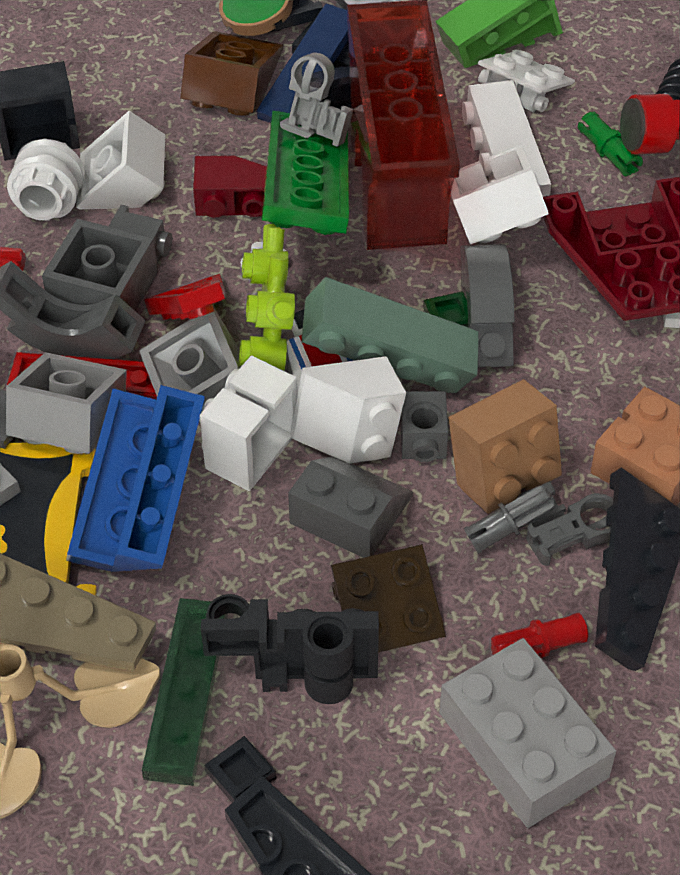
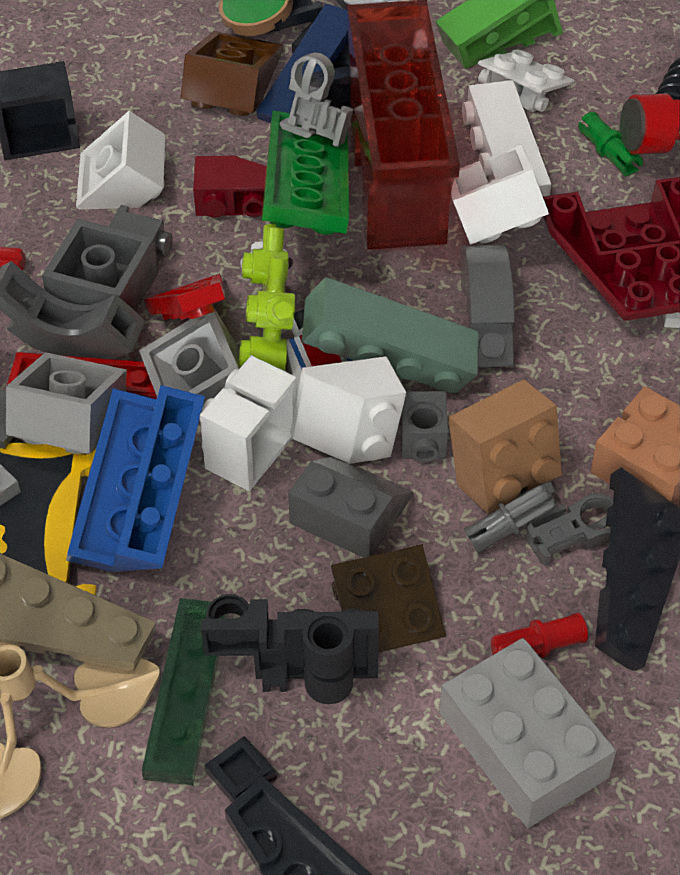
(45, 179): white piece -> none
(449, 307): dark green tile -> none

